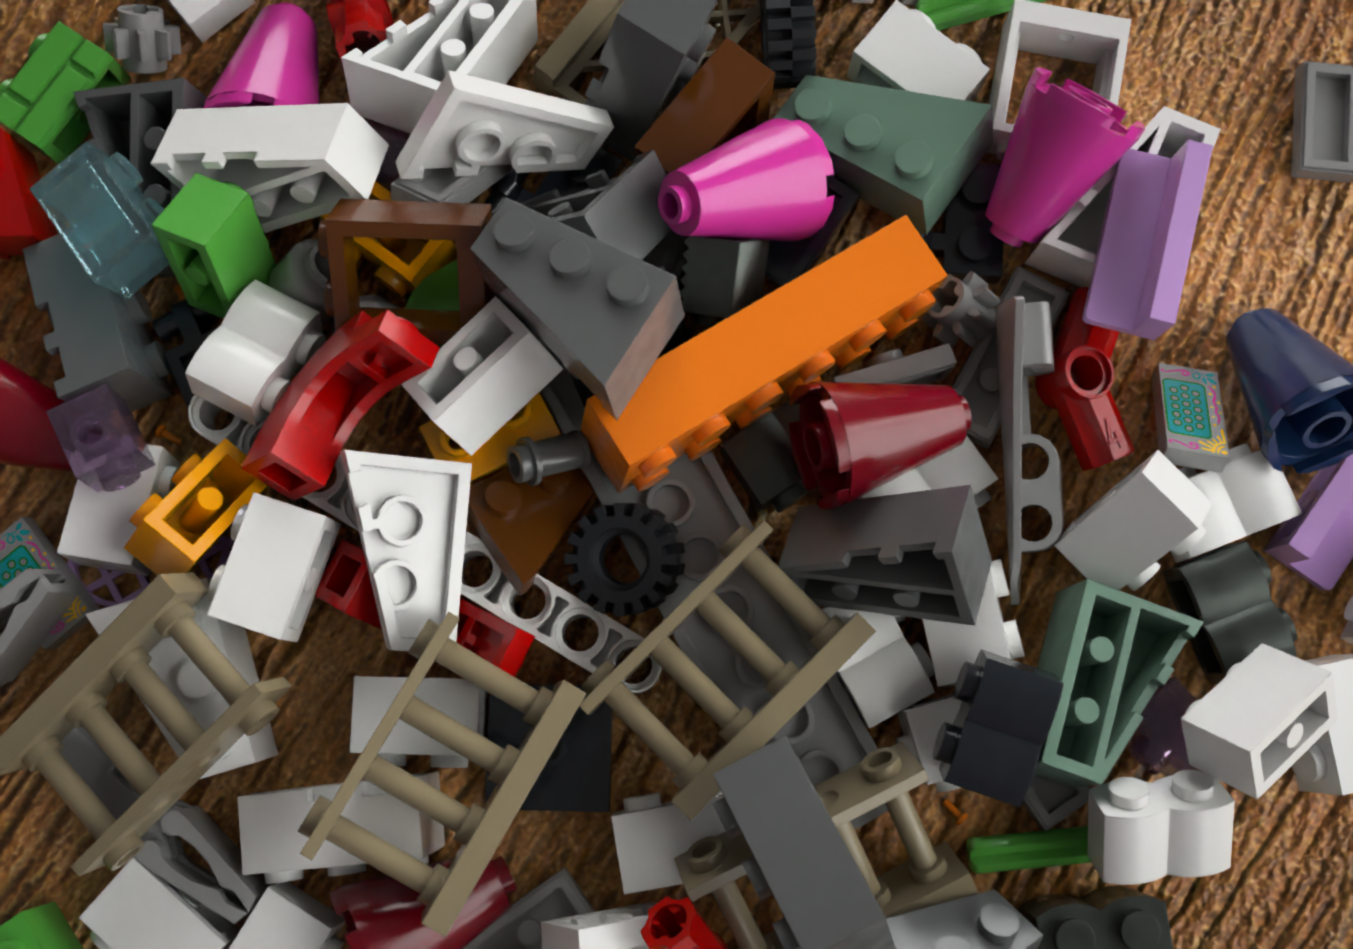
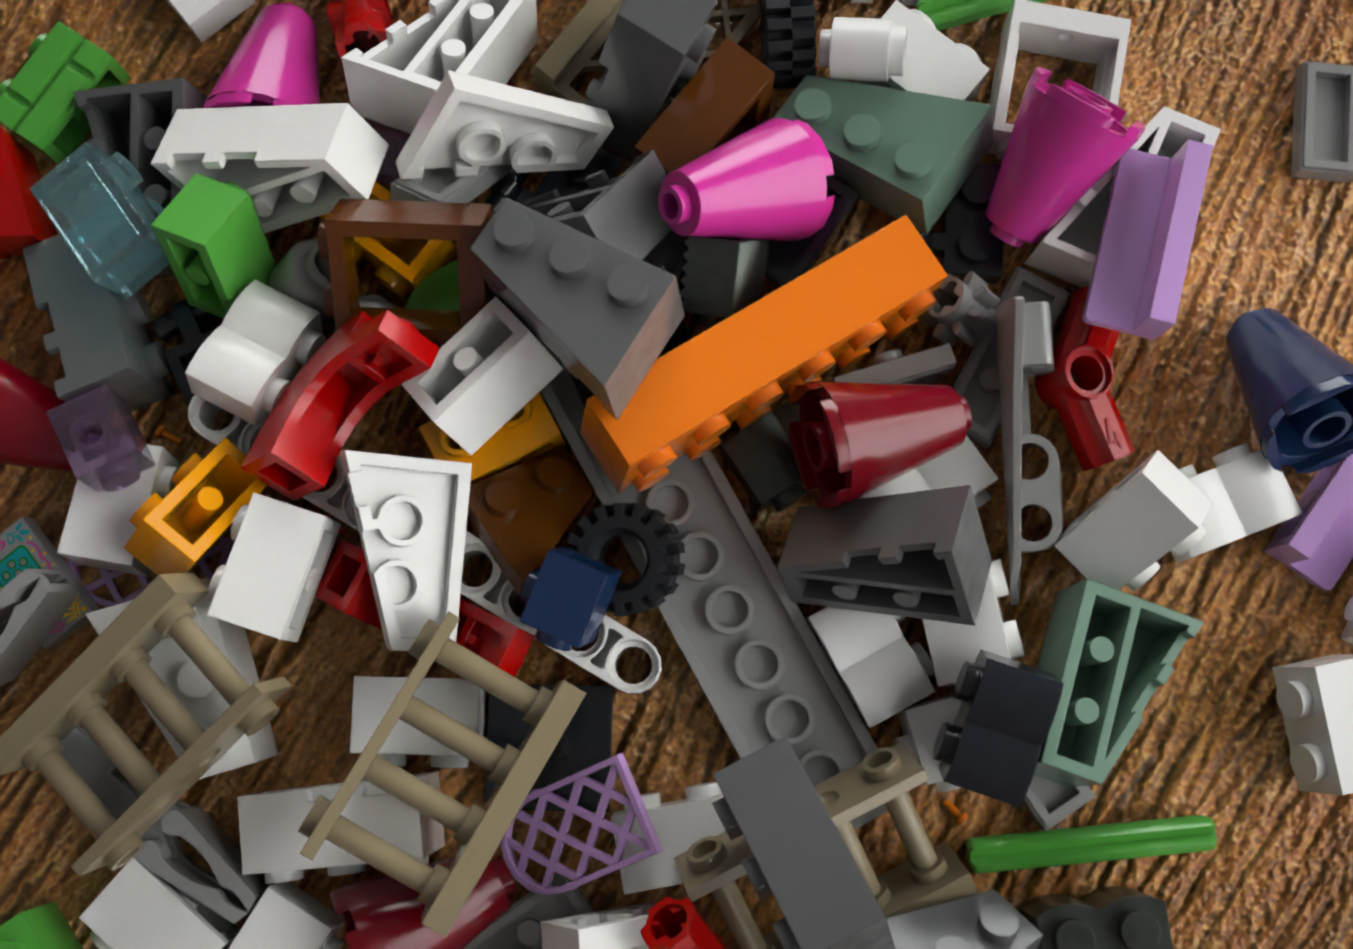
(142, 38): light grey gear -> none
(532, 459): dark grey pin -> none
(567, 598): none -> dark blue brick
(636, 809): none -> lavender window
(741, 729): dark tan fence -> none
(863, 49): none -> white brick
(1160, 737): brick -> none
(1160, 828): white brick -> none
(1190, 417): tile -> none
(1235, 602): pearl dark grey brick -> none
(1259, 719): white brick -> none

